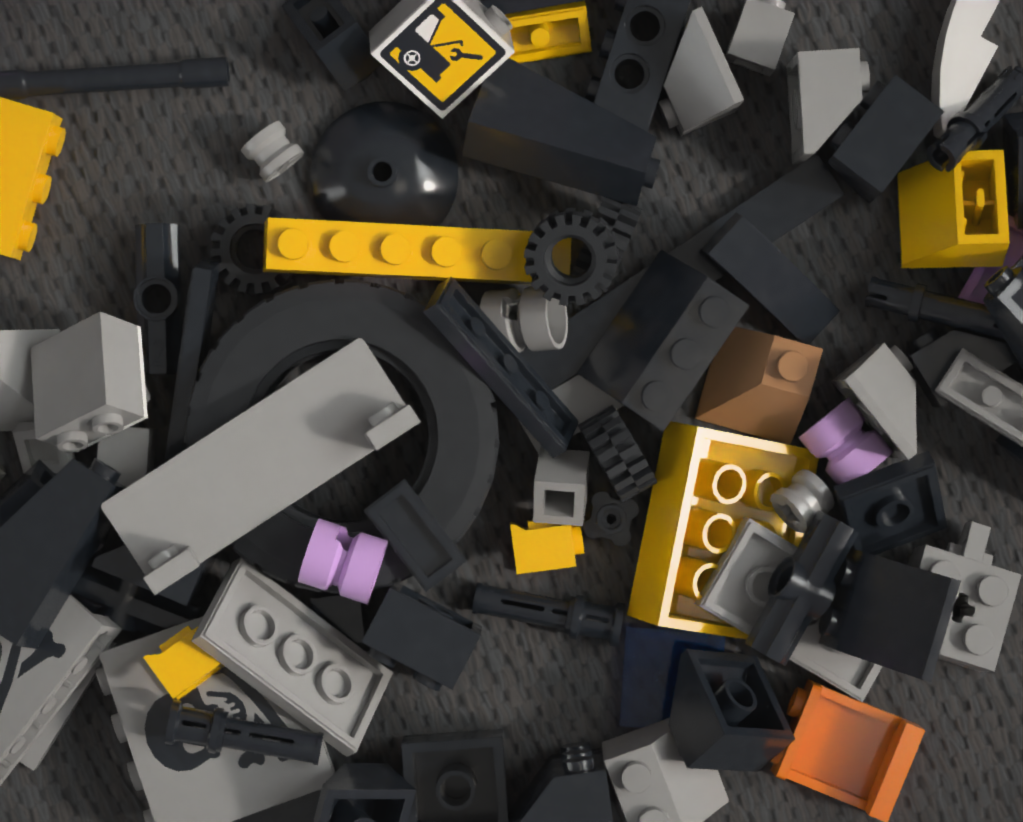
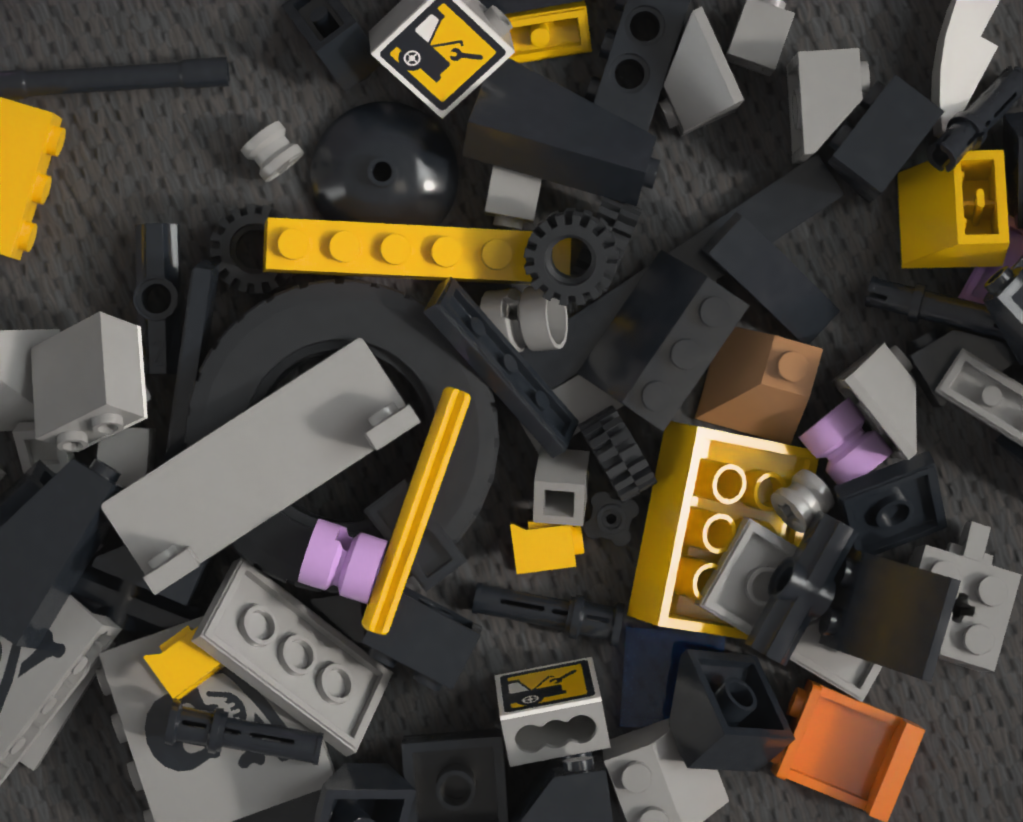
(416, 510): none -> yellow axle
(512, 198): none -> light grey brick
(551, 711): none -> piece

